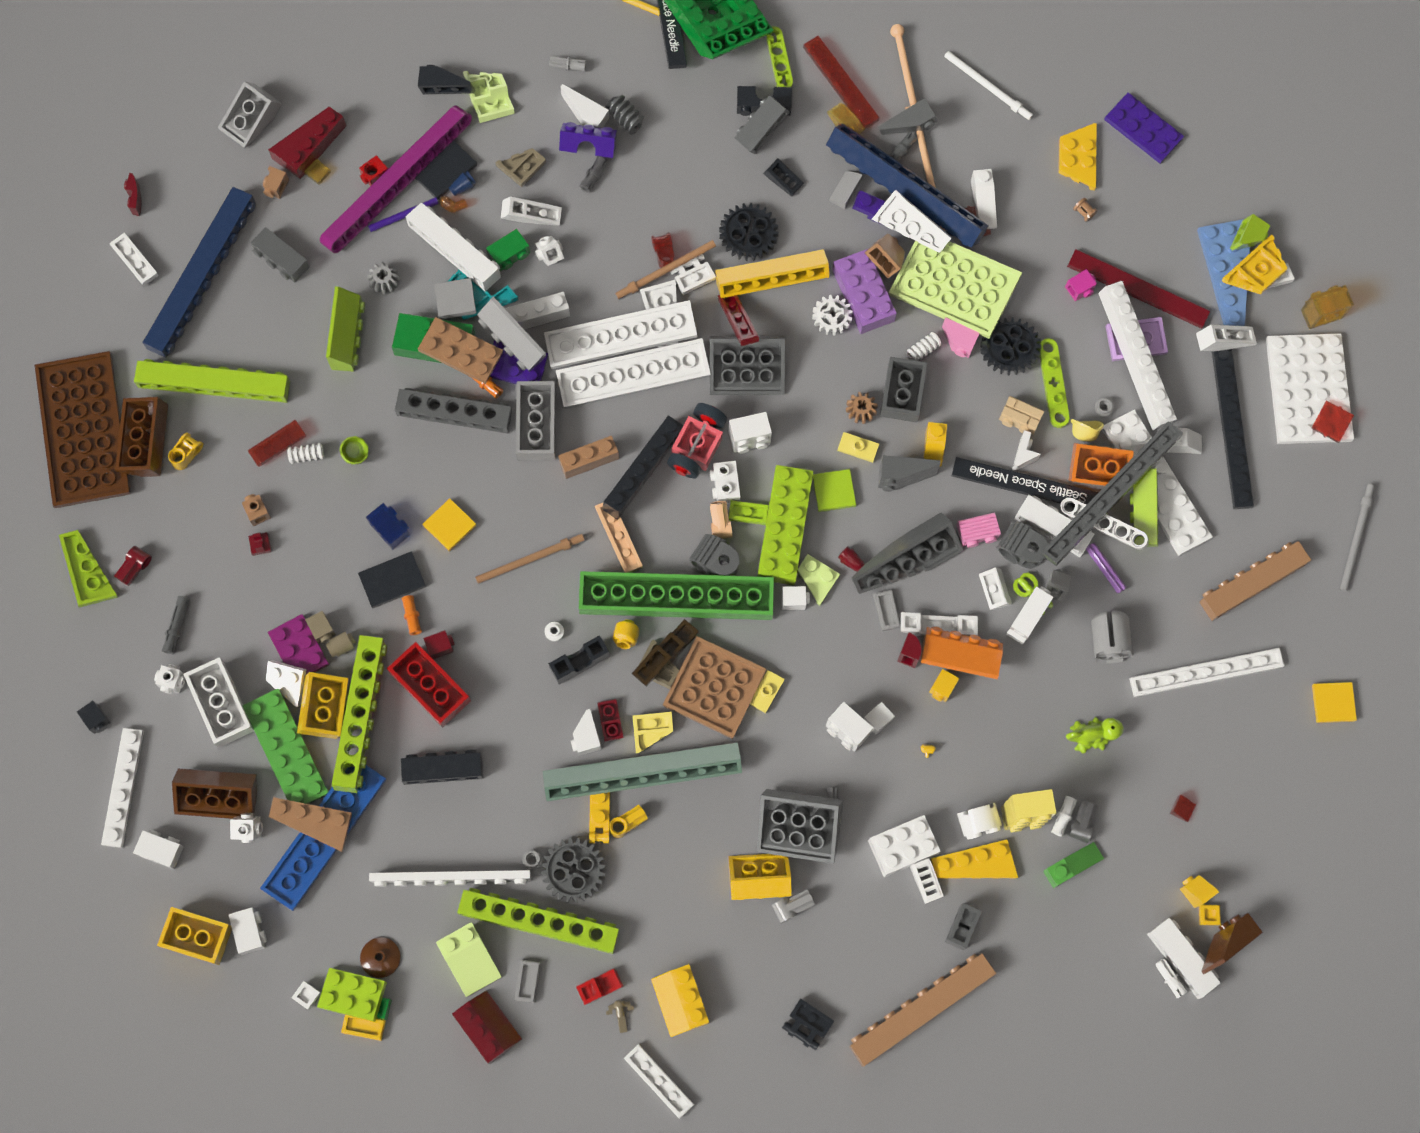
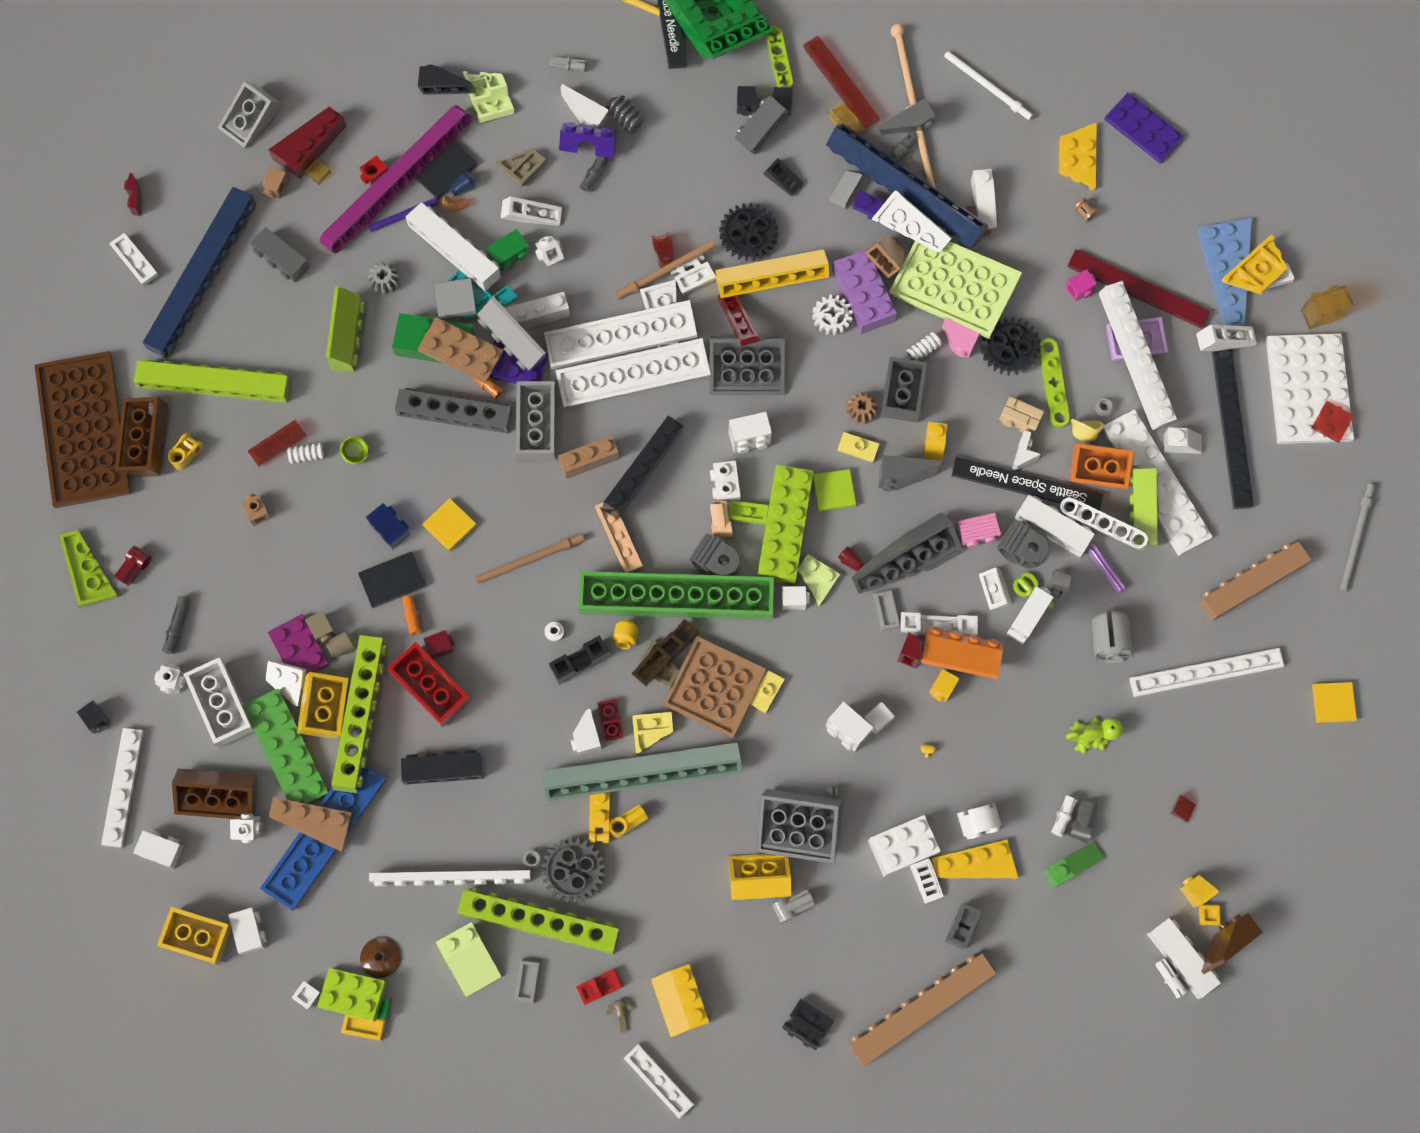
(259, 543): dark red tile -> none
(487, 1026): dark red slope -> none
(697, 441): brick -> none
(1028, 810): light yellow brick -> none
(1111, 493): dark grey plate -> none
(1250, 233): lime slope -> none

